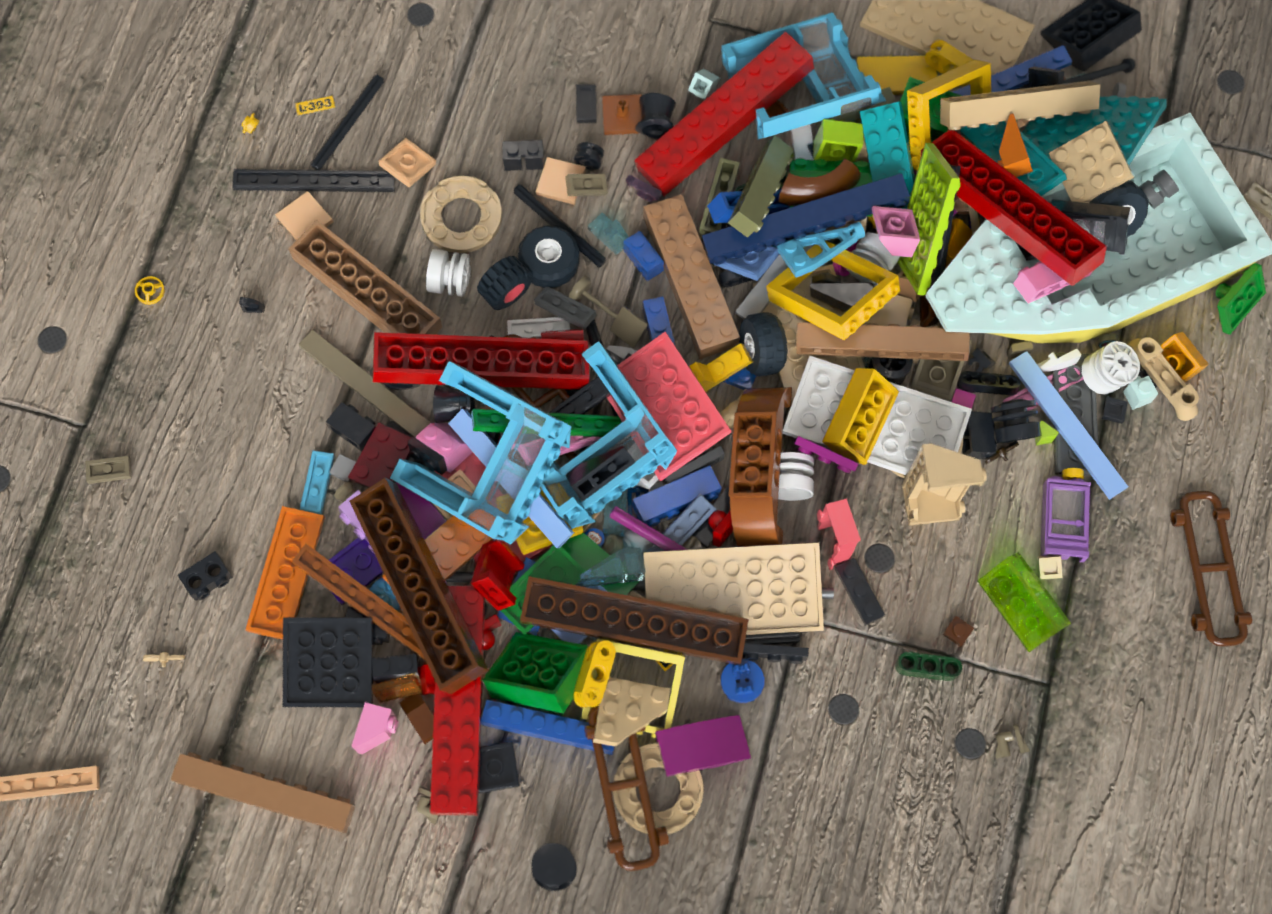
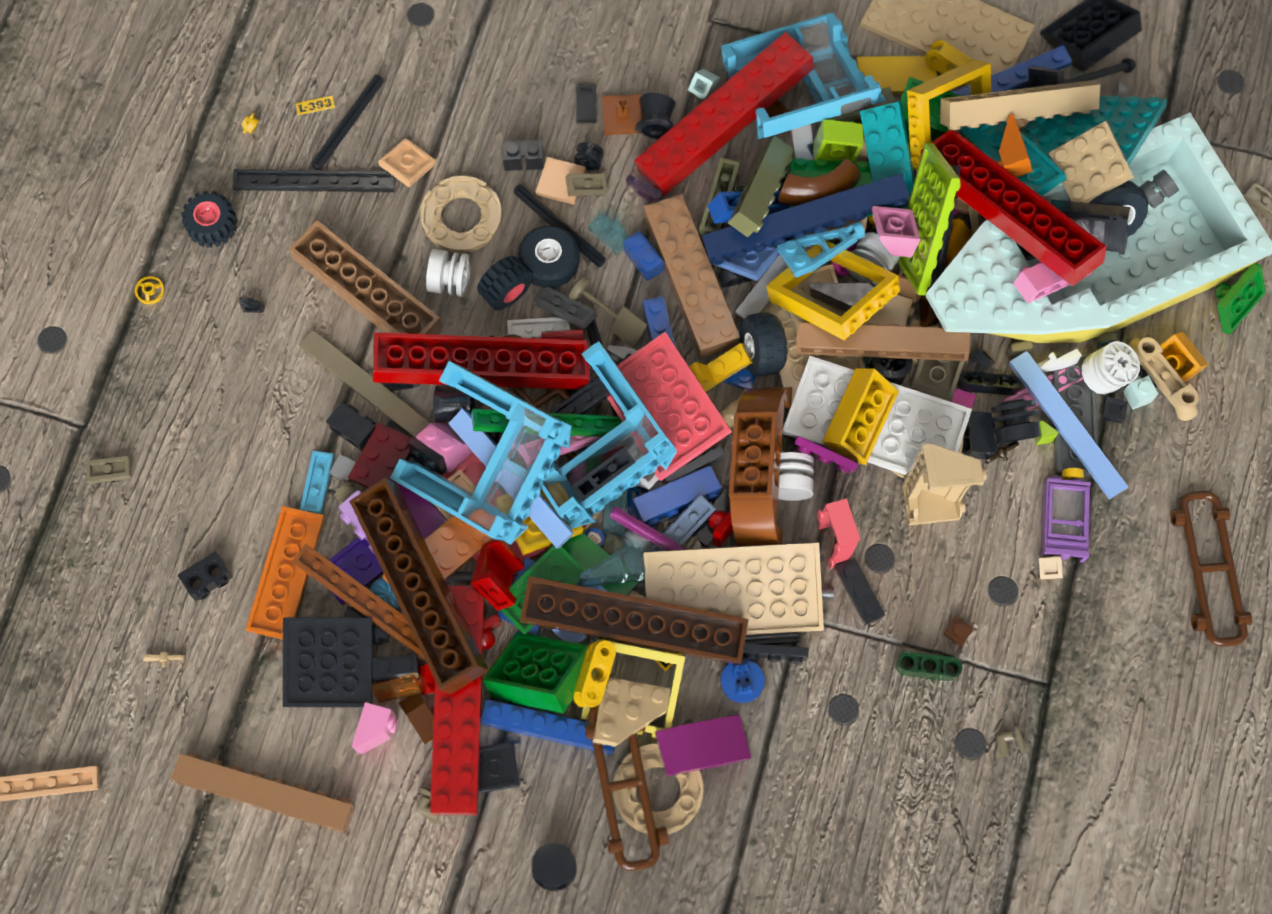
(209, 219): none -> black wheel
(302, 214): light nougat tile -> none
(825, 277): black tile -> none
(1023, 601): clear neon green slope -> none

